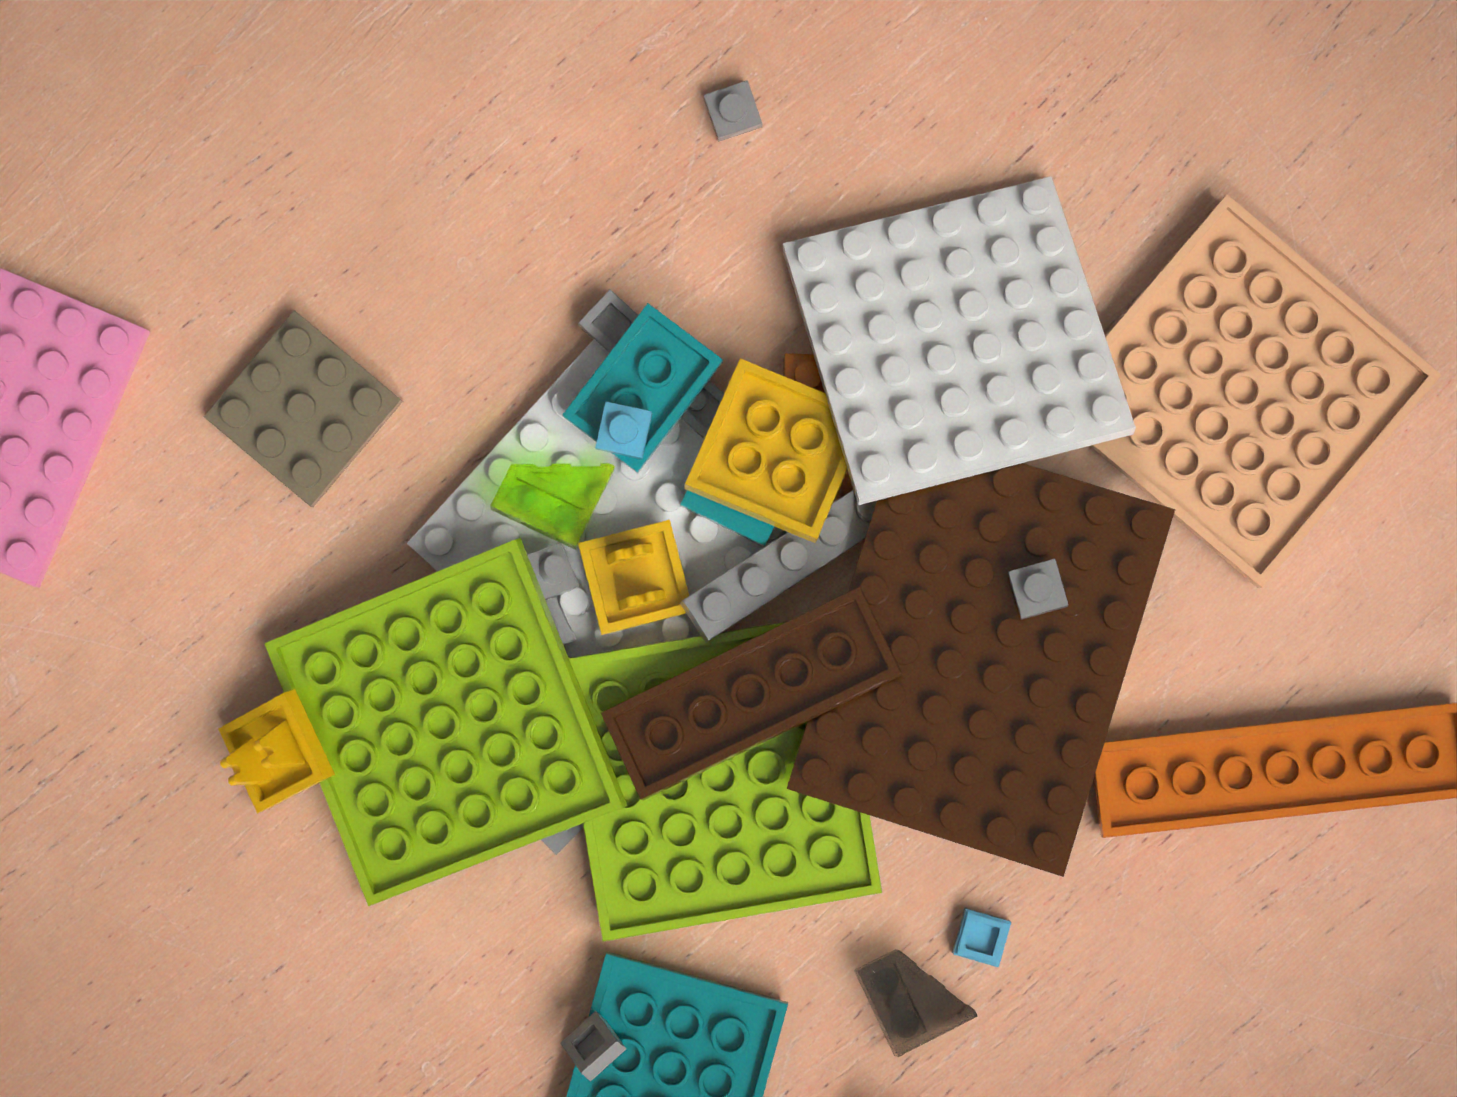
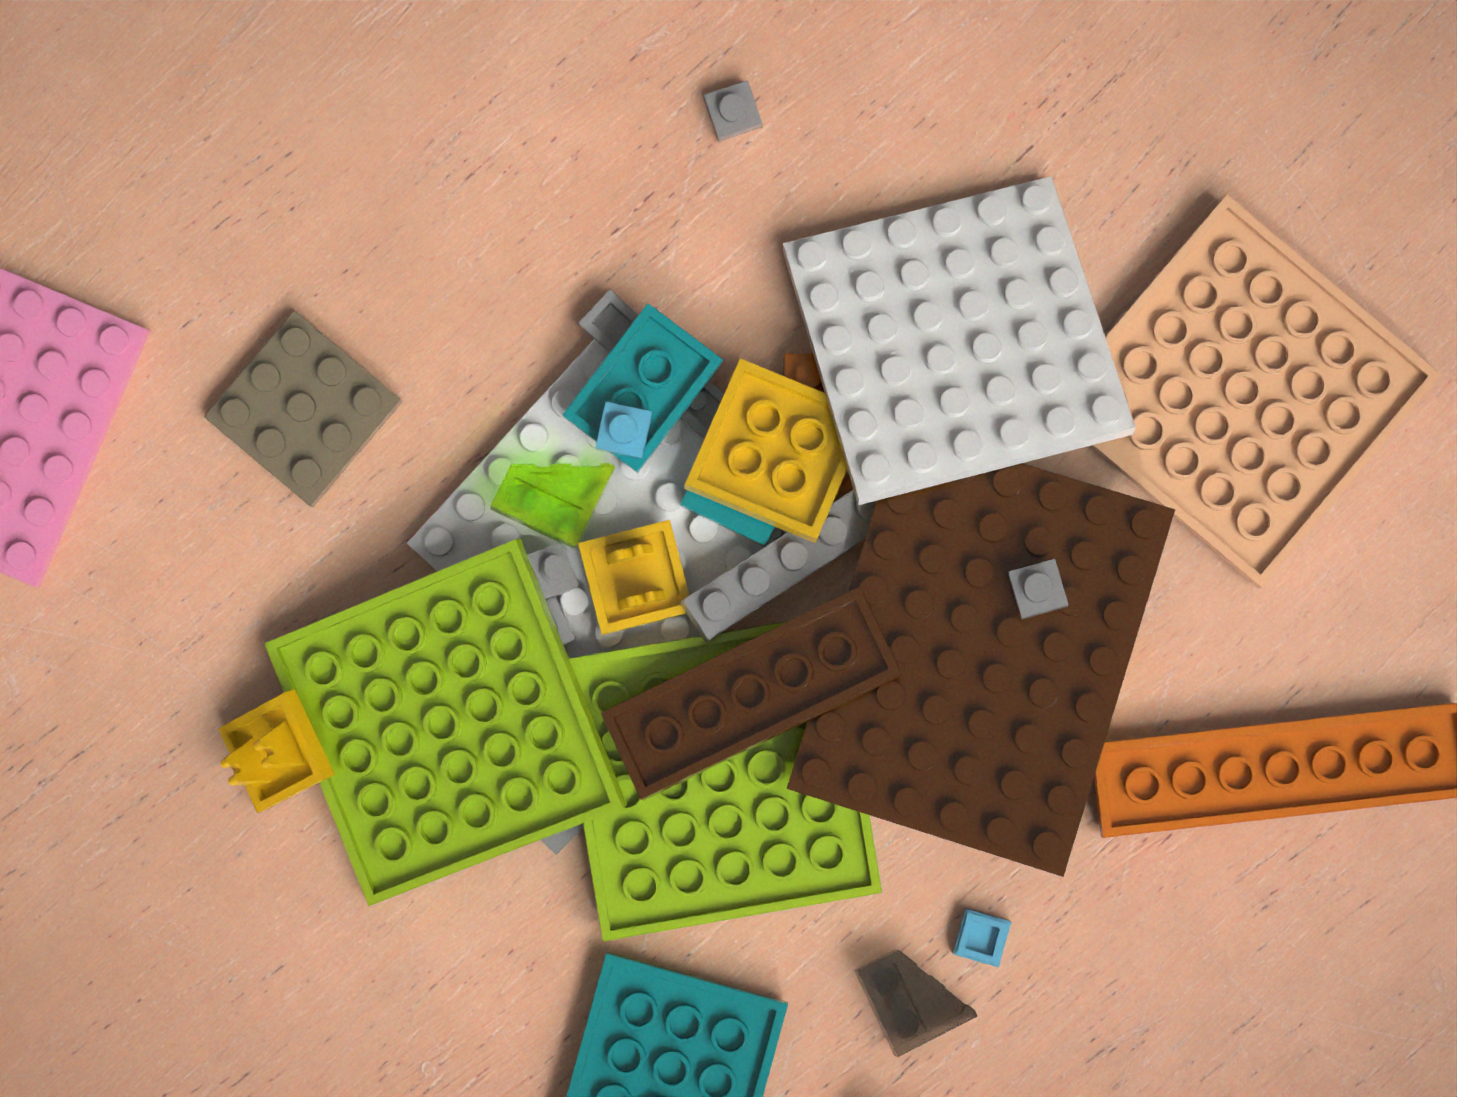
(593, 1046): light grey plate -> none

